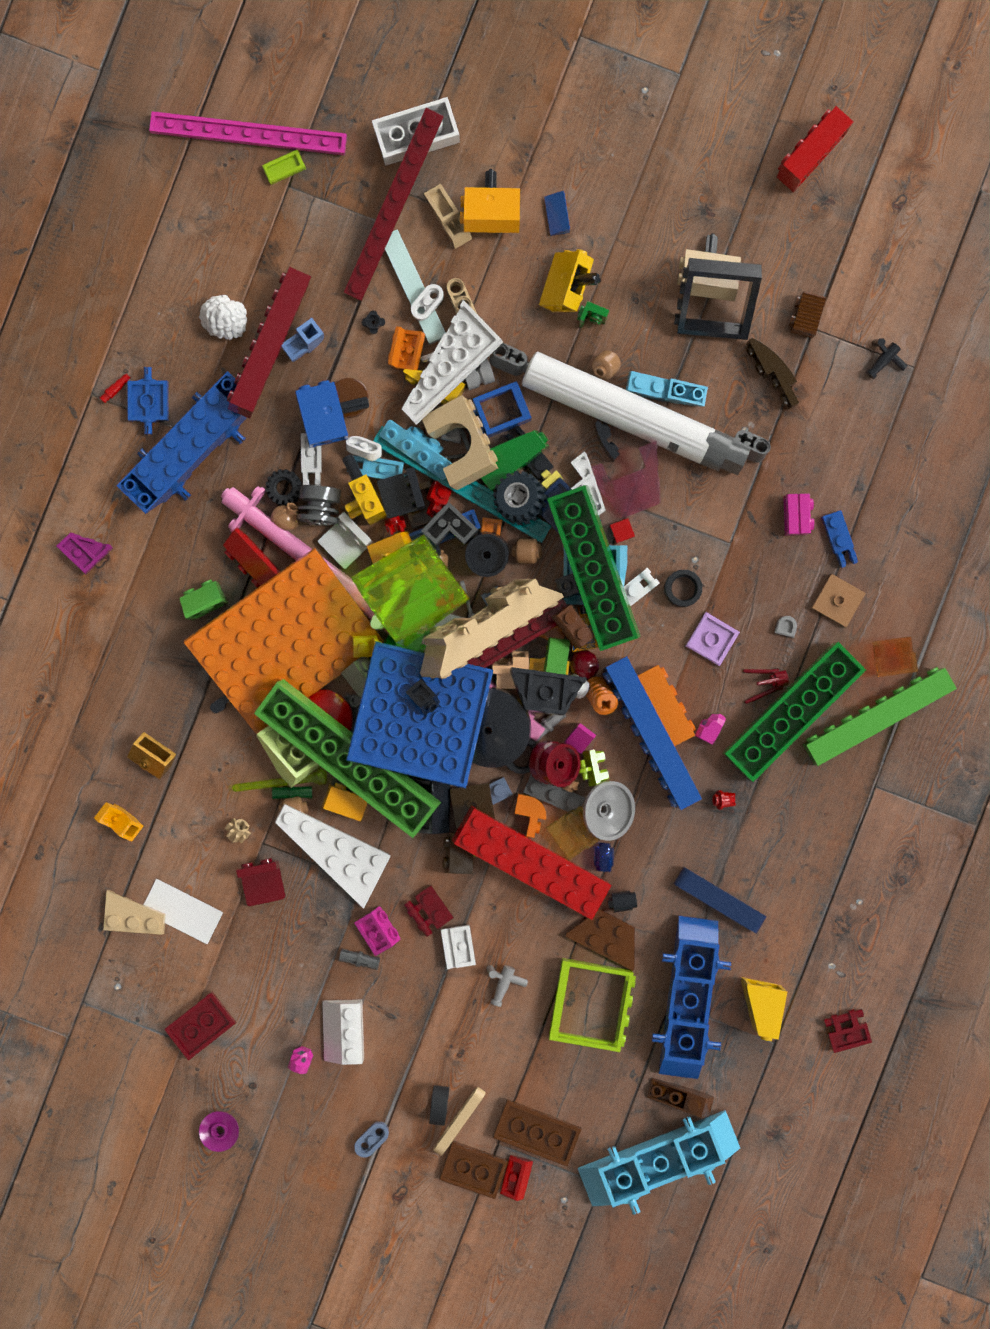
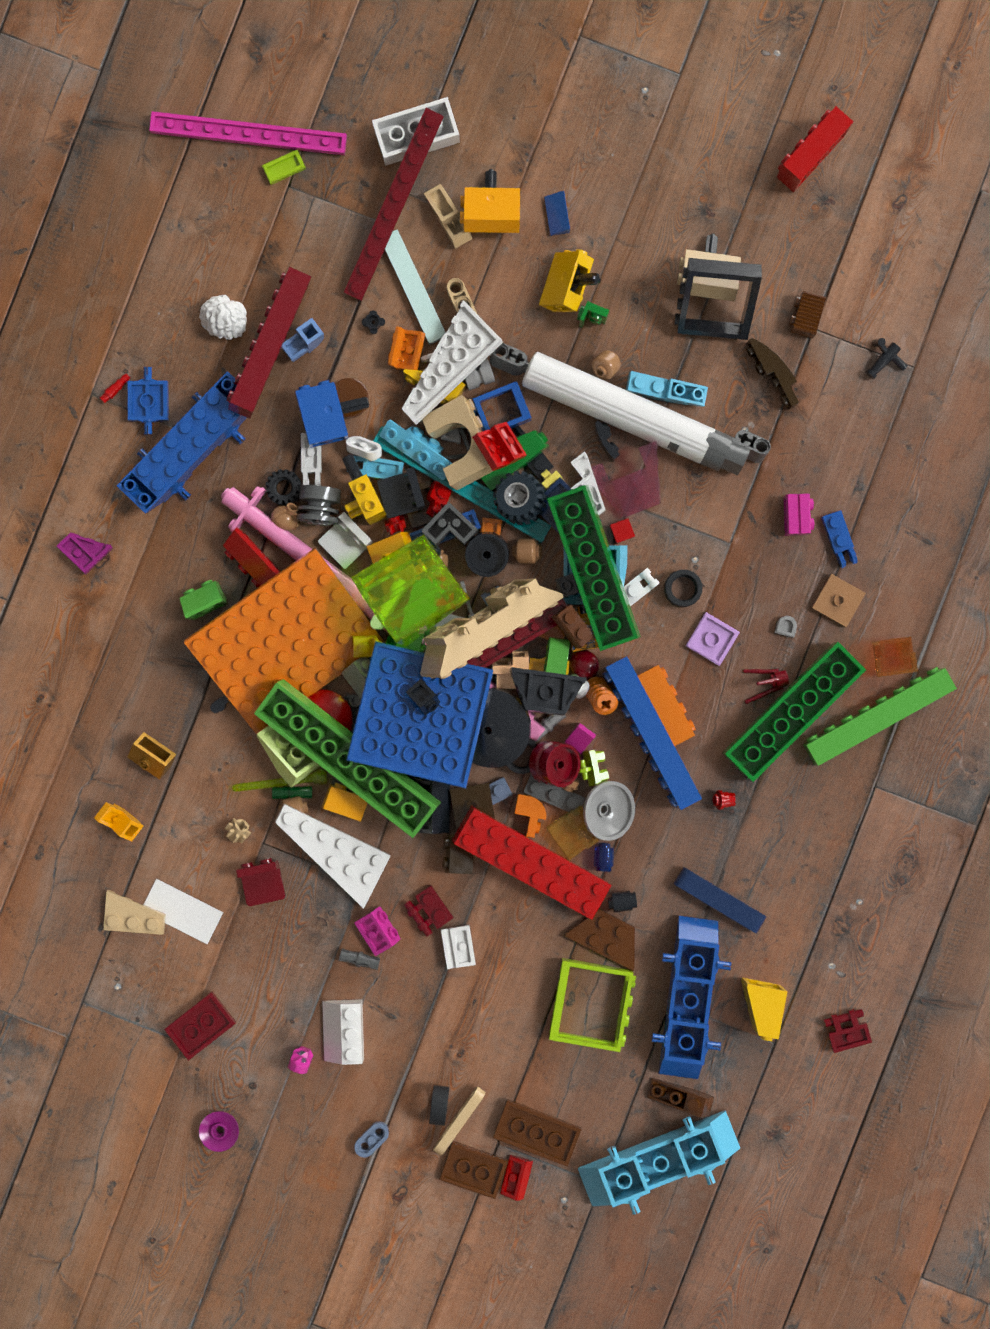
(426, 302): white plate -> none
(499, 446): none -> red slope
(504, 982): light grey piece -> none
(710, 728): dark pink rock -> none

